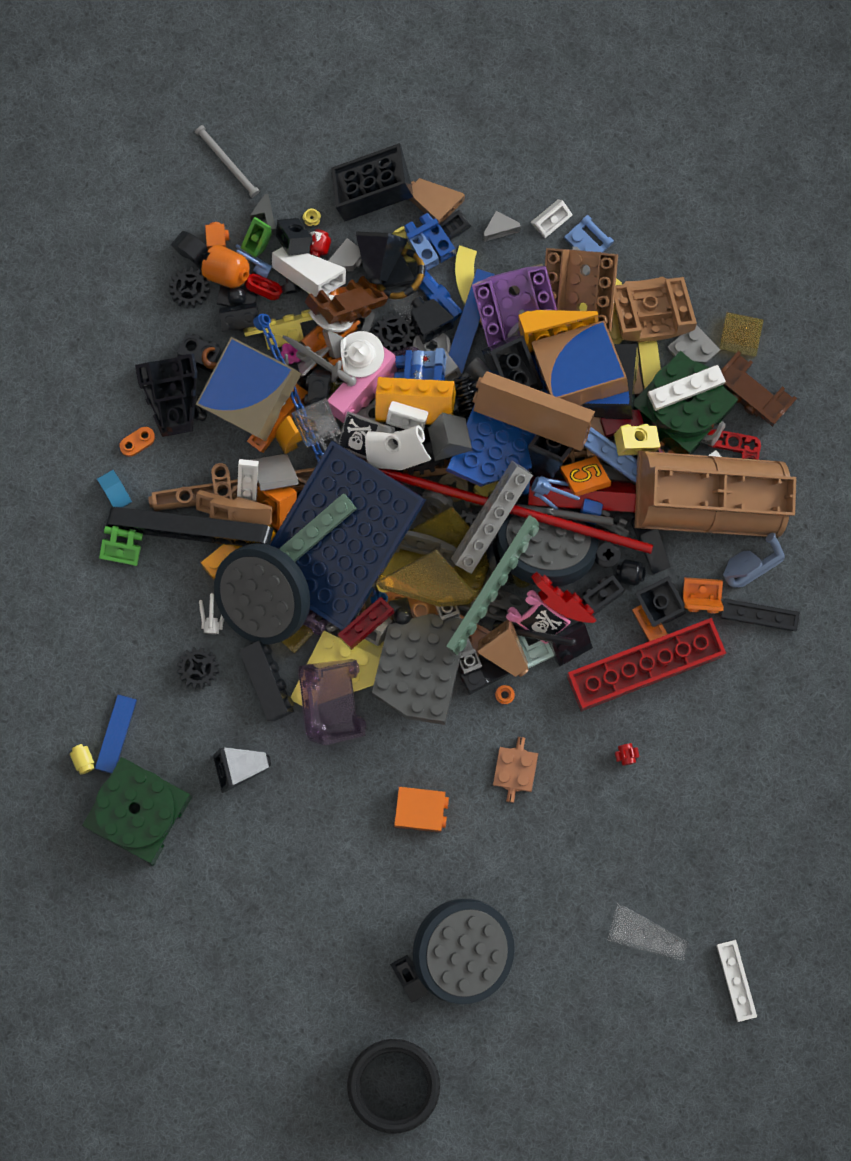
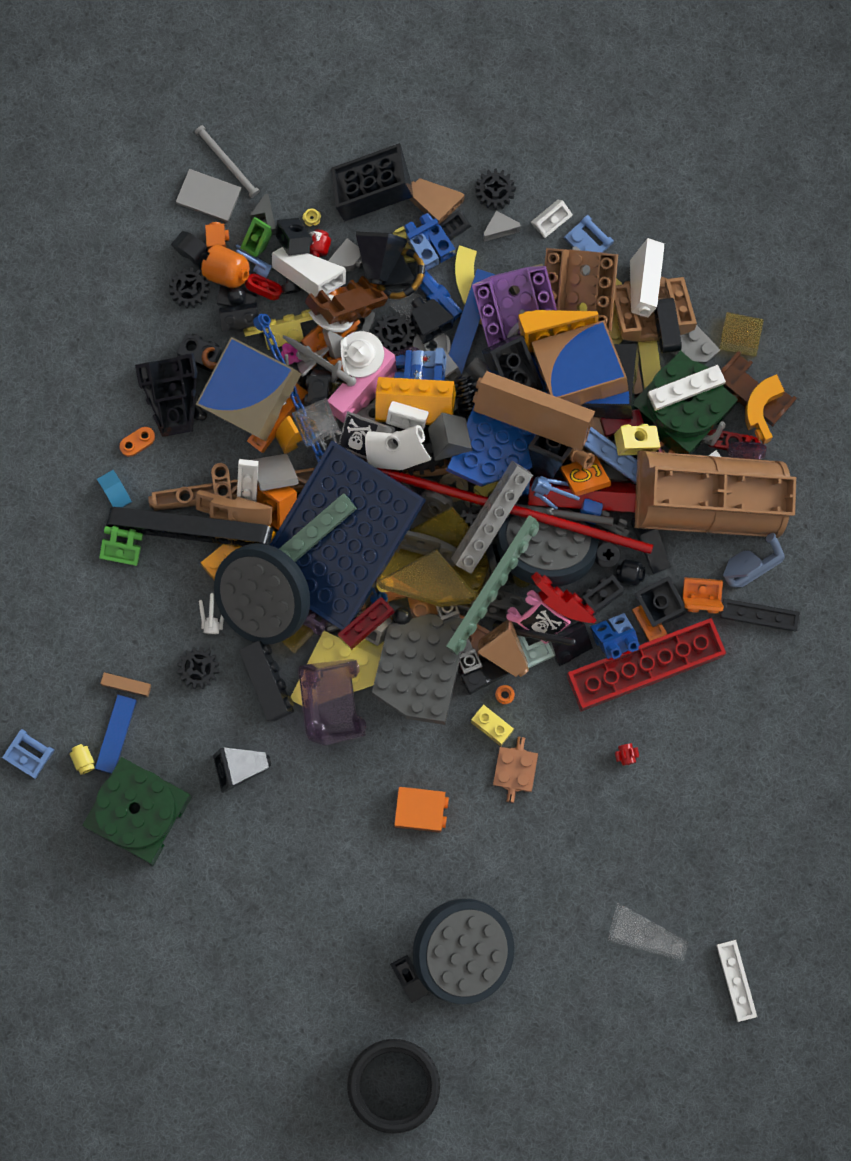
(24, 759): none -> medium blue plate
(126, 684): none -> medium nougat piece
(208, 195): none -> light grey tile
(487, 189): none -> black gear
(492, 725): none -> light yellow brick
(582, 457): none -> medium nougat bush
(616, 637): none -> blue hips
(645, 277): none -> white slope
(667, 326): none -> black beam
(747, 450): none -> plate
(762, 394): none -> light orange arch

